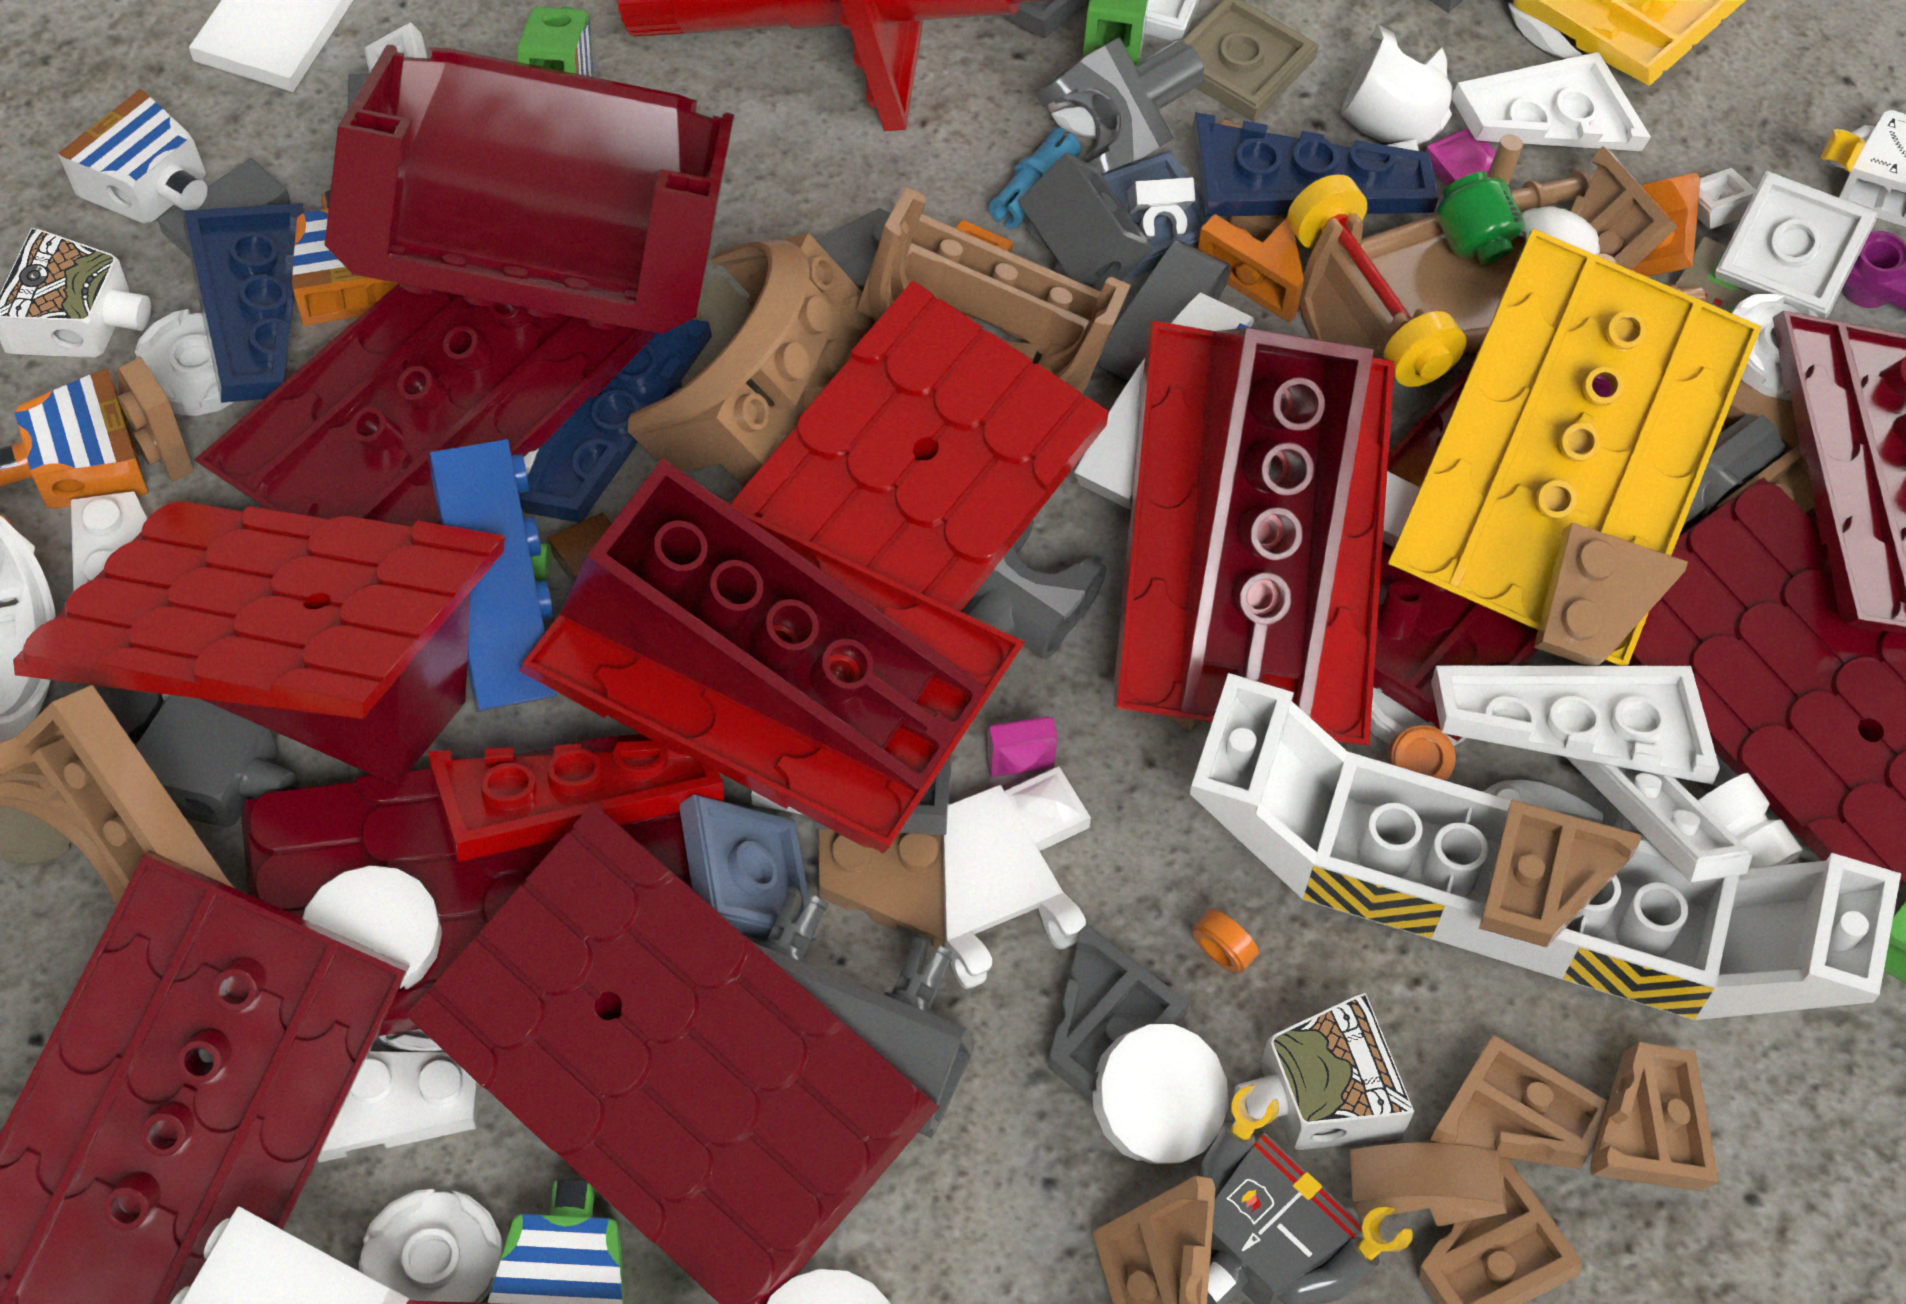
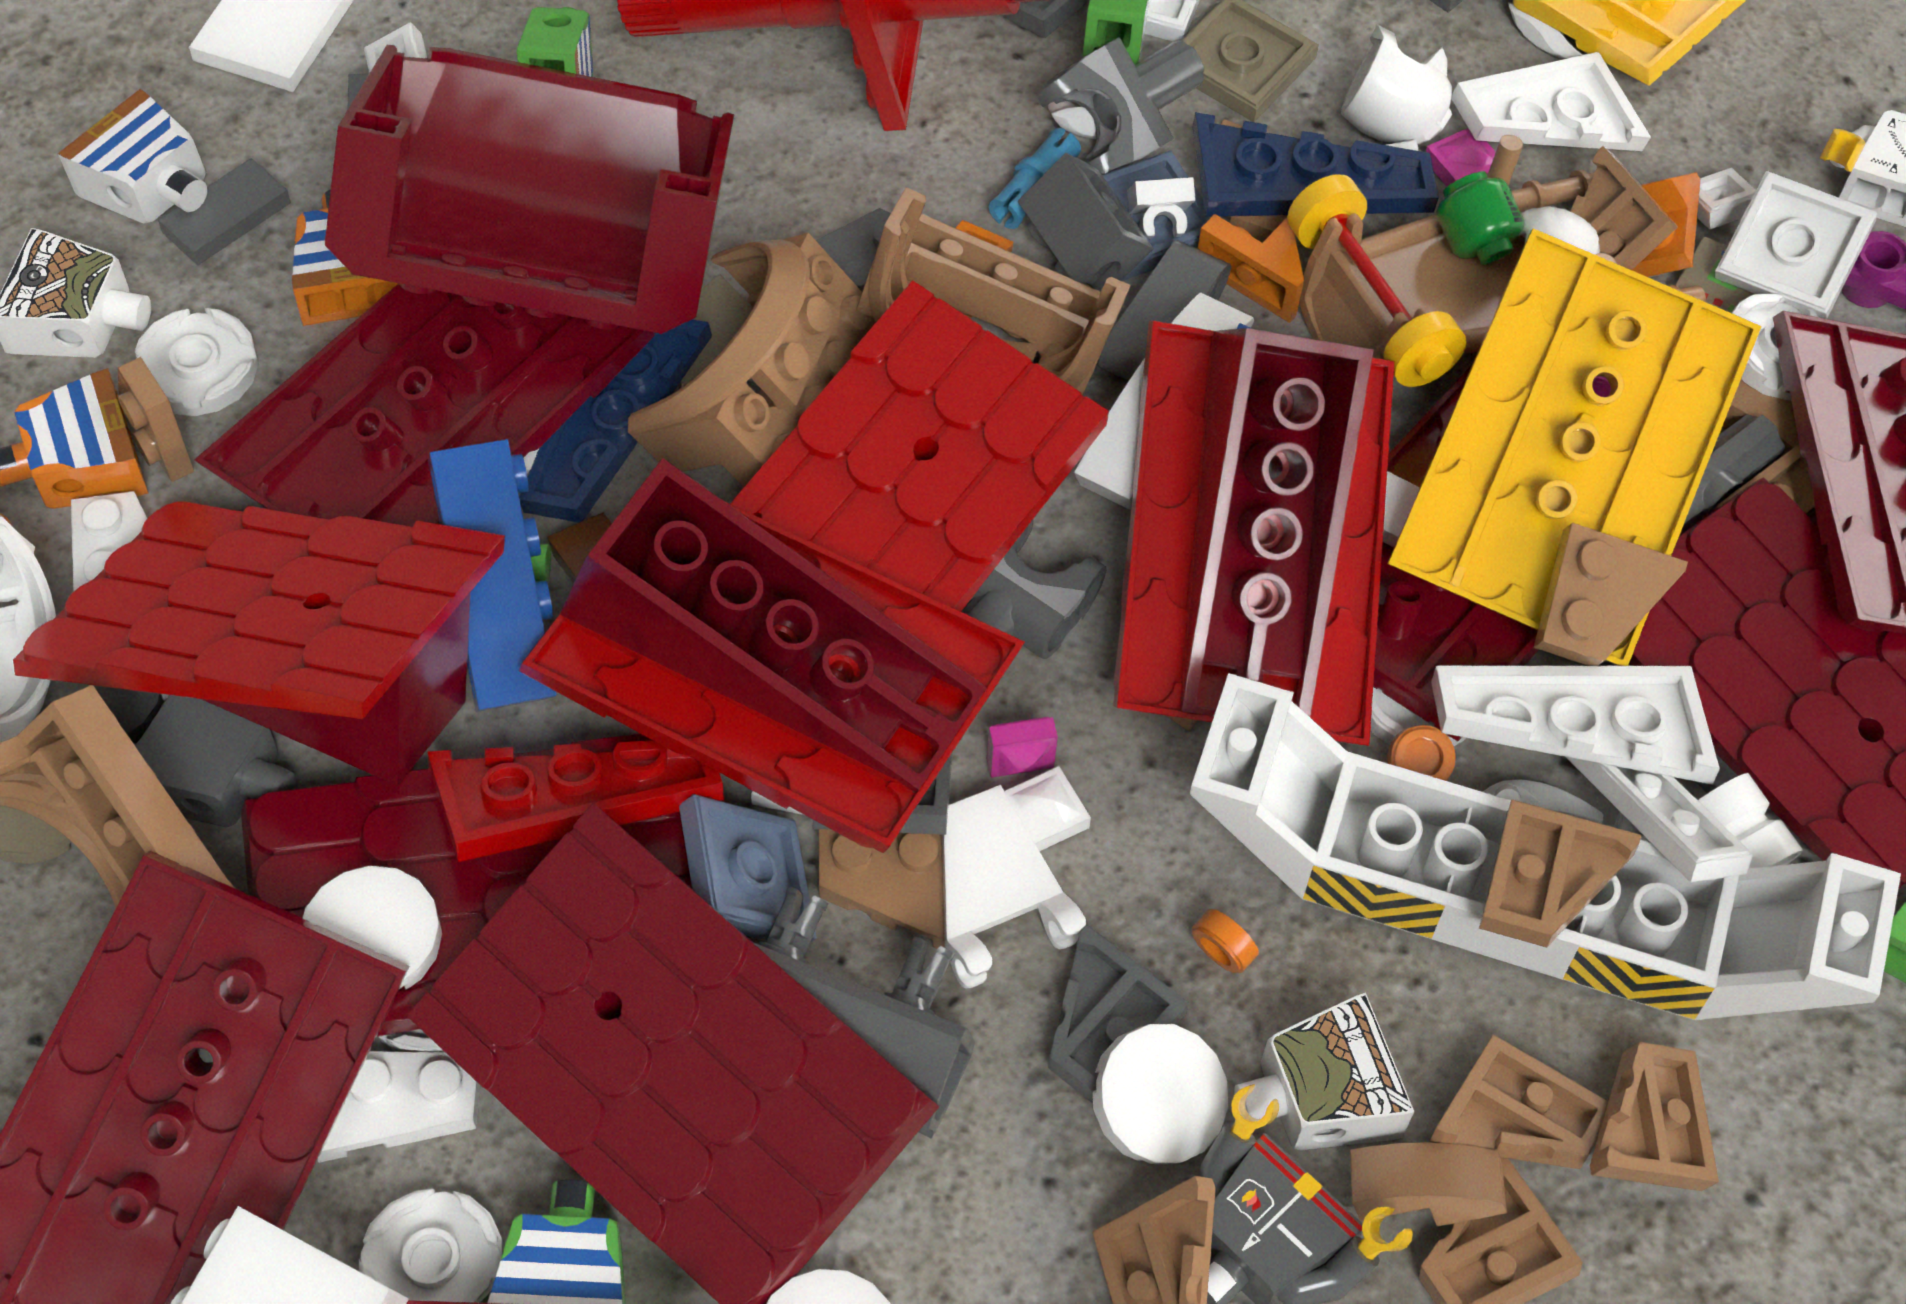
(245, 293): dark blue wing -> none

